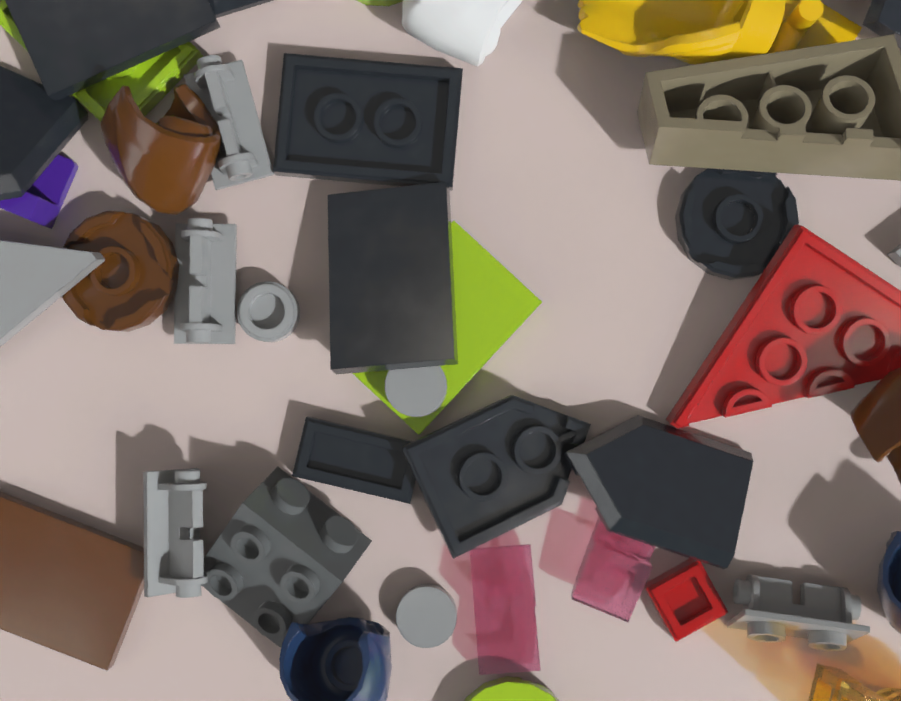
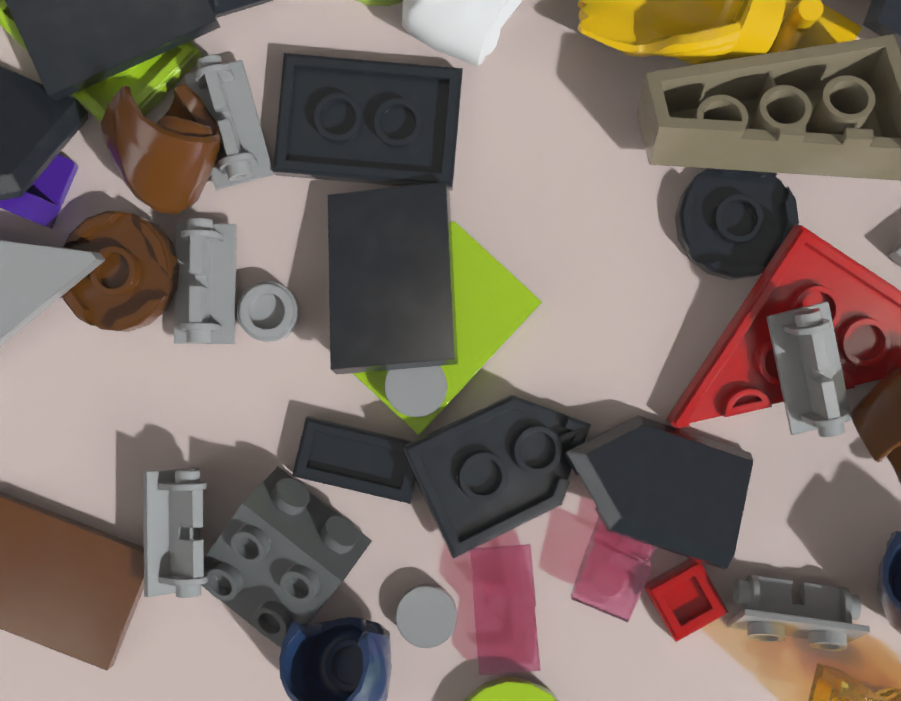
(810, 370): none -> light grey hinge

